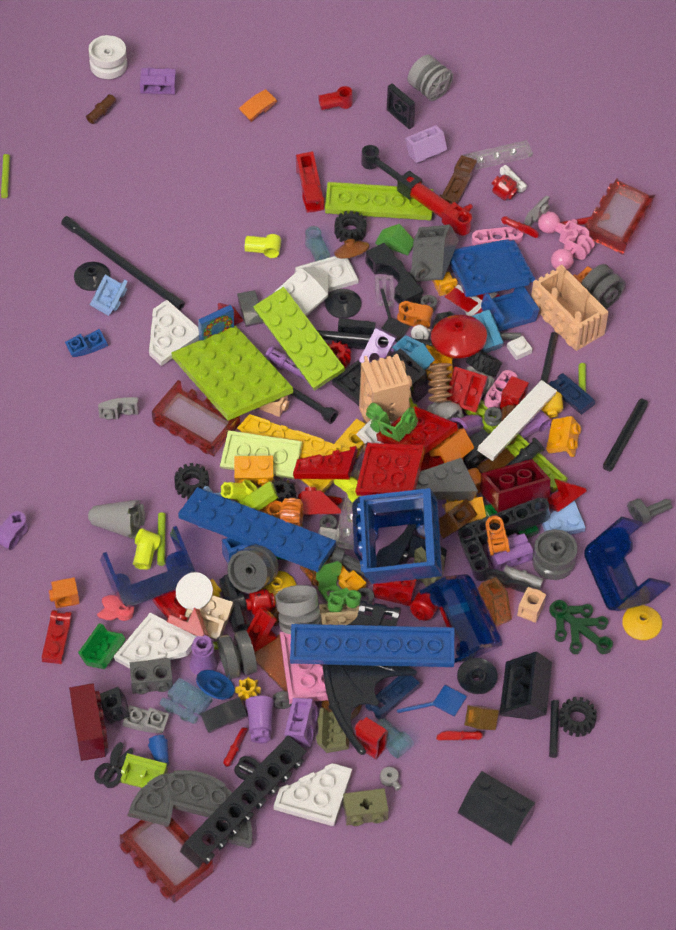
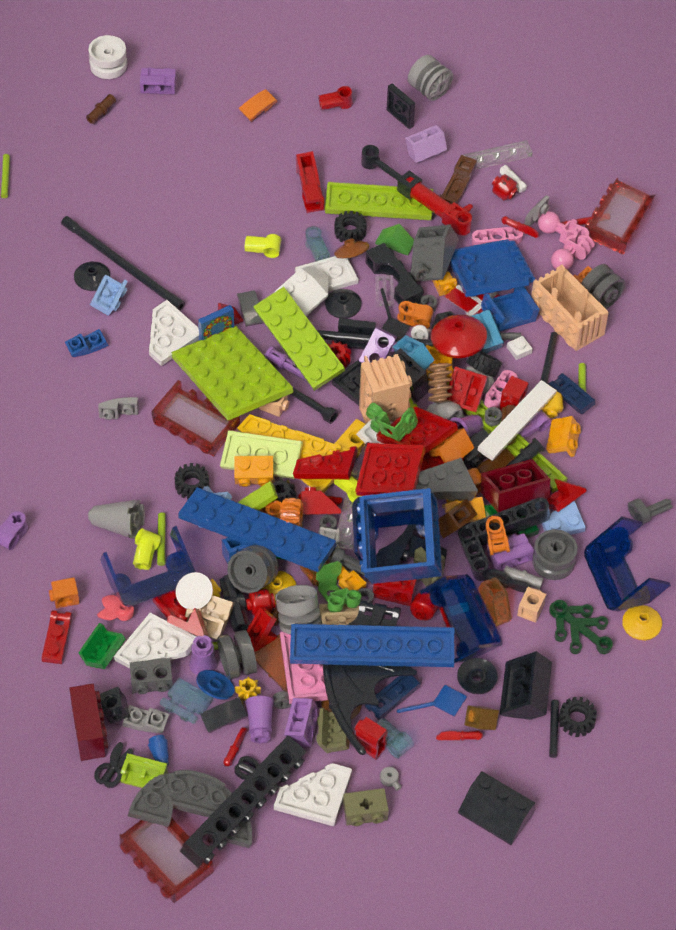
(237, 490): neon yellow piece -> none
(625, 435): black axle -> none

